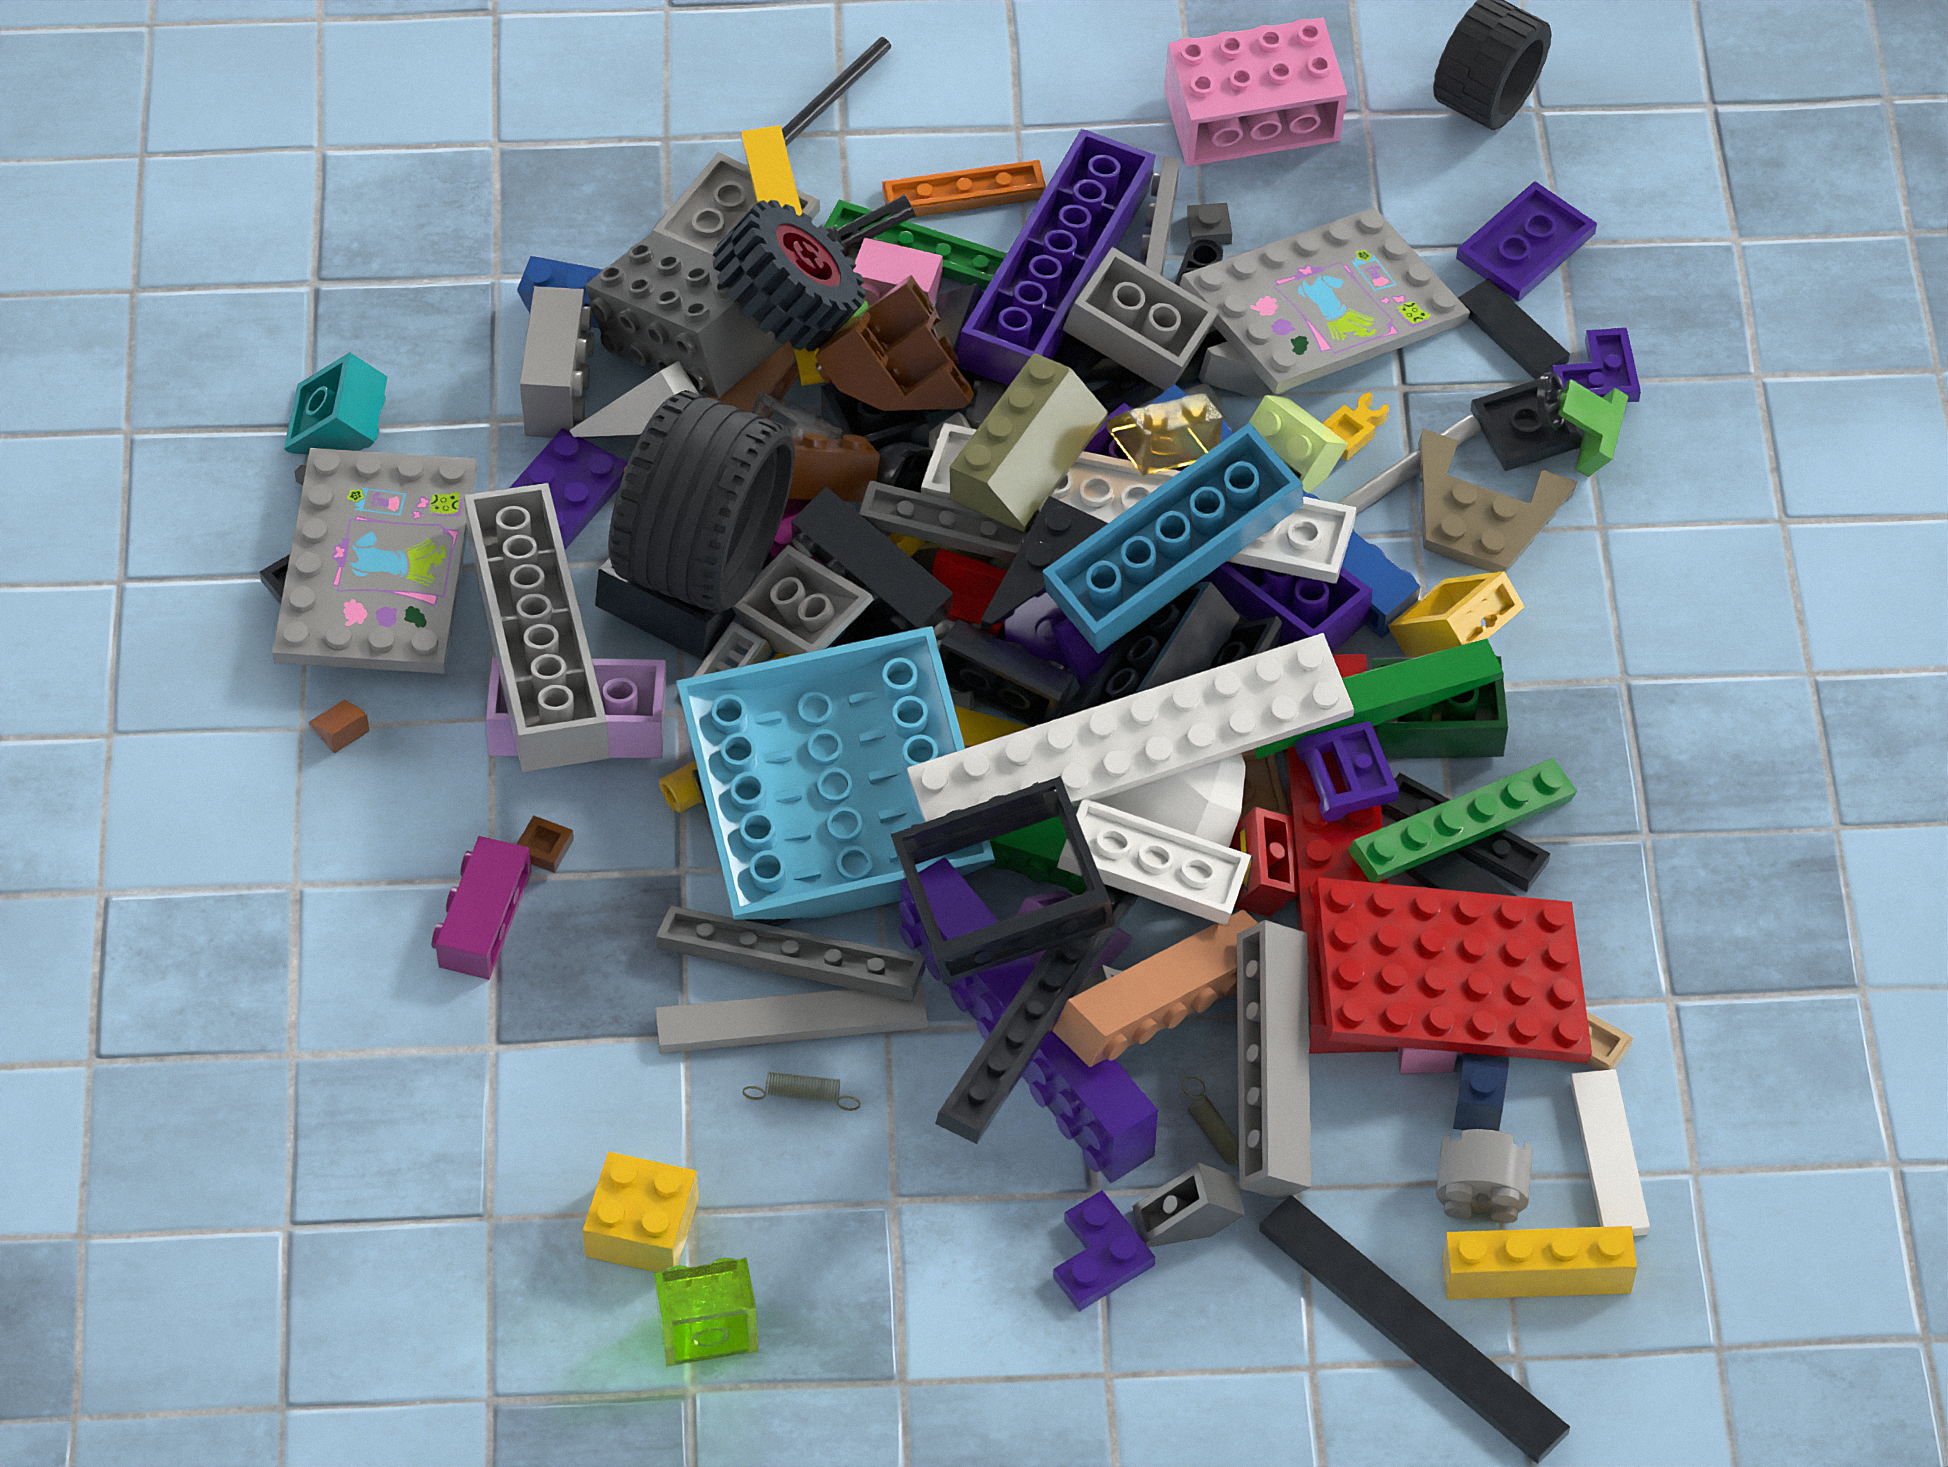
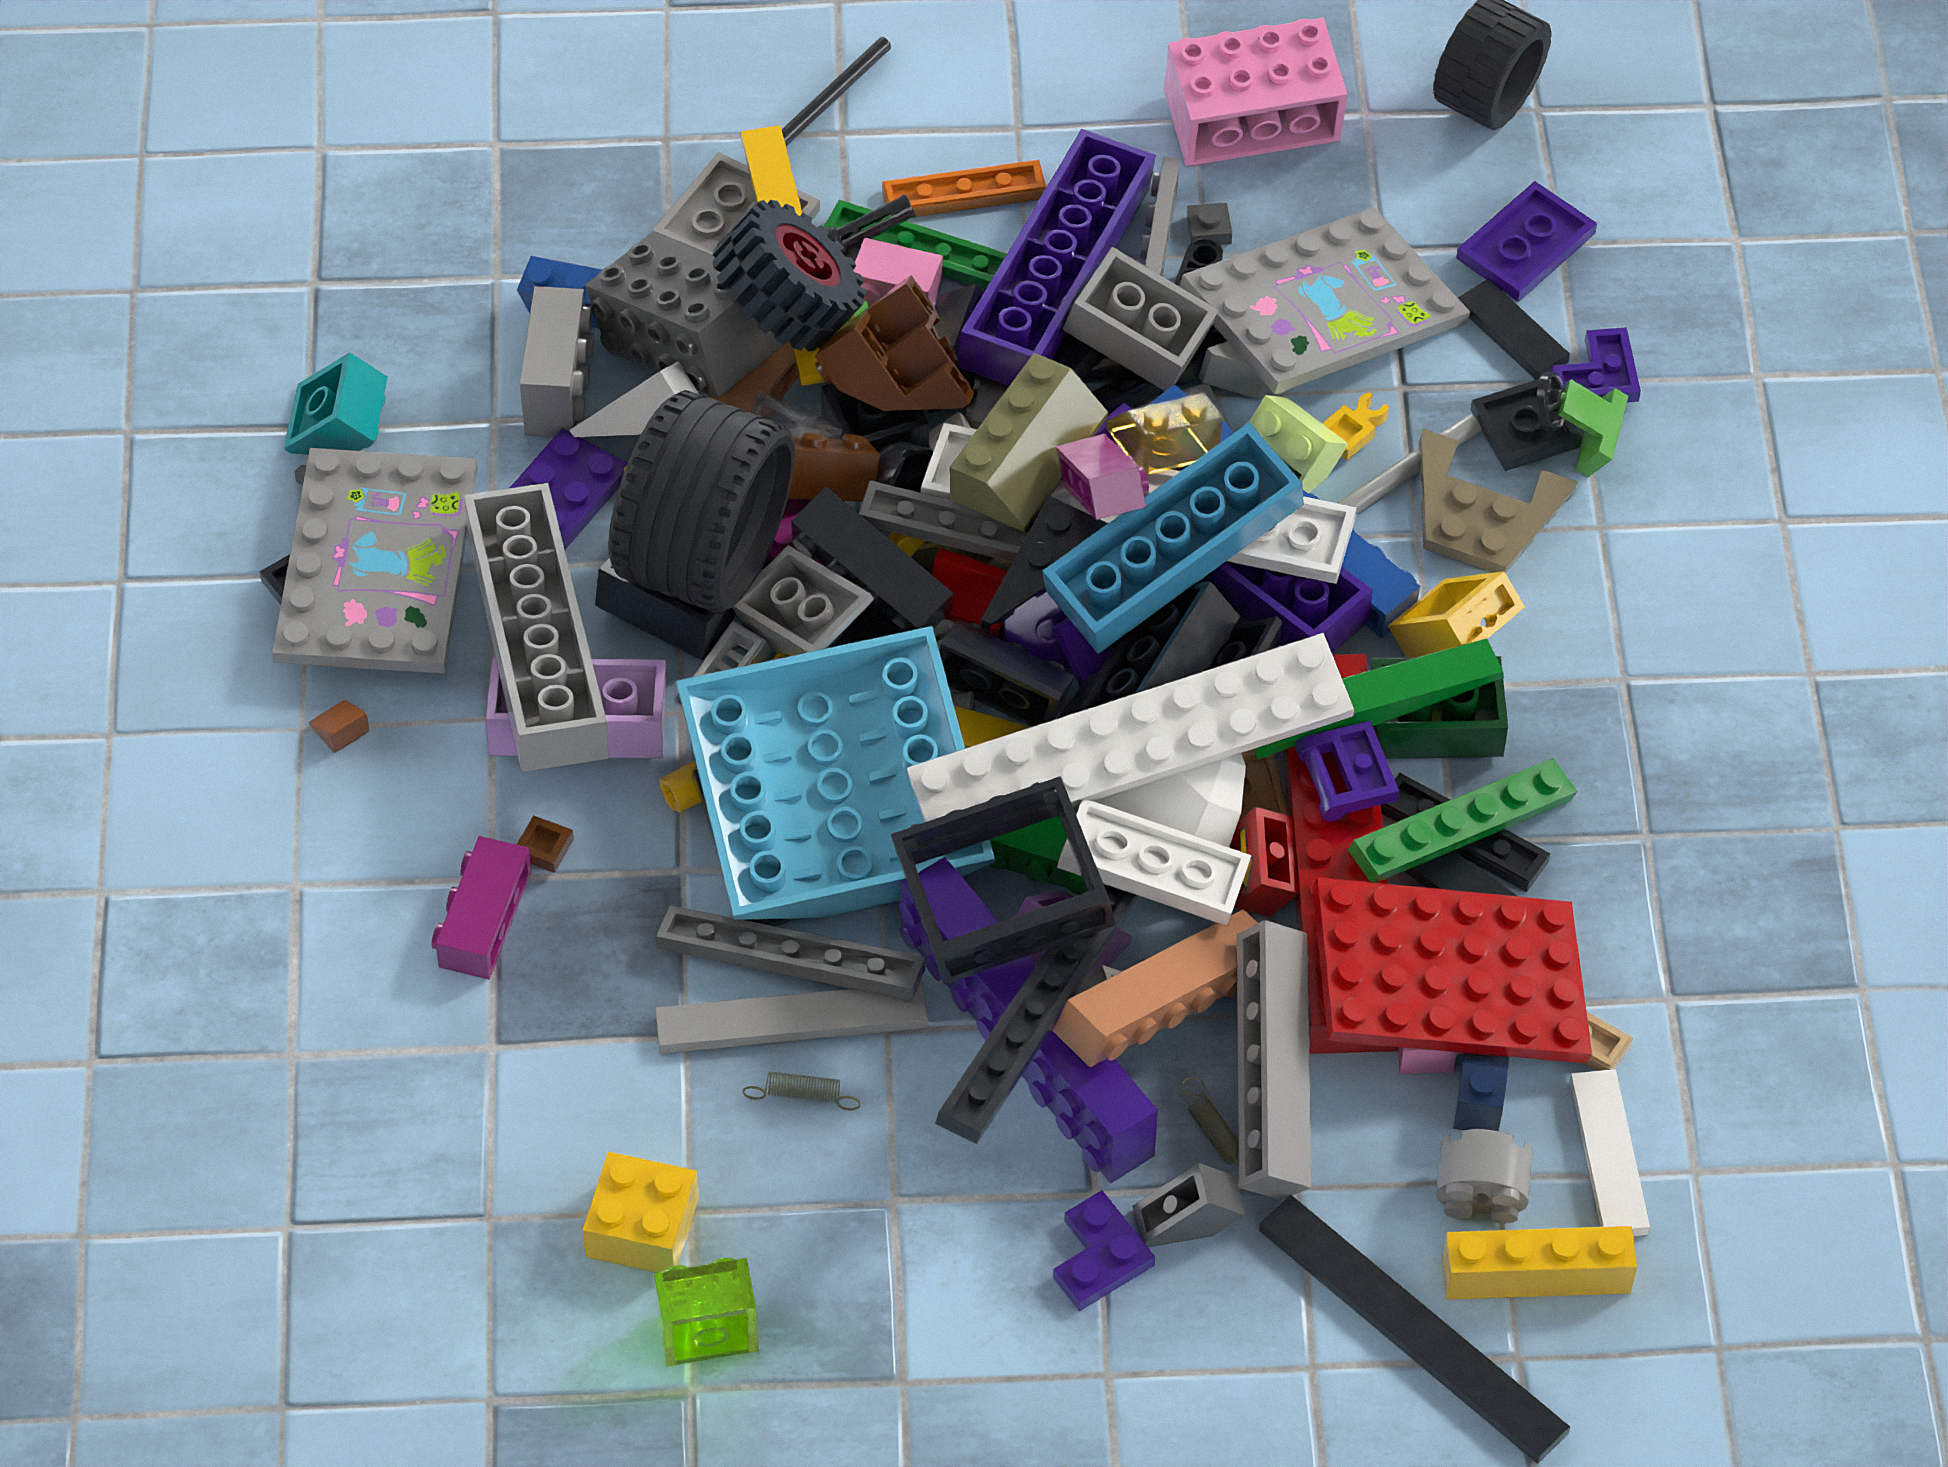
(1102, 476): none -> brick

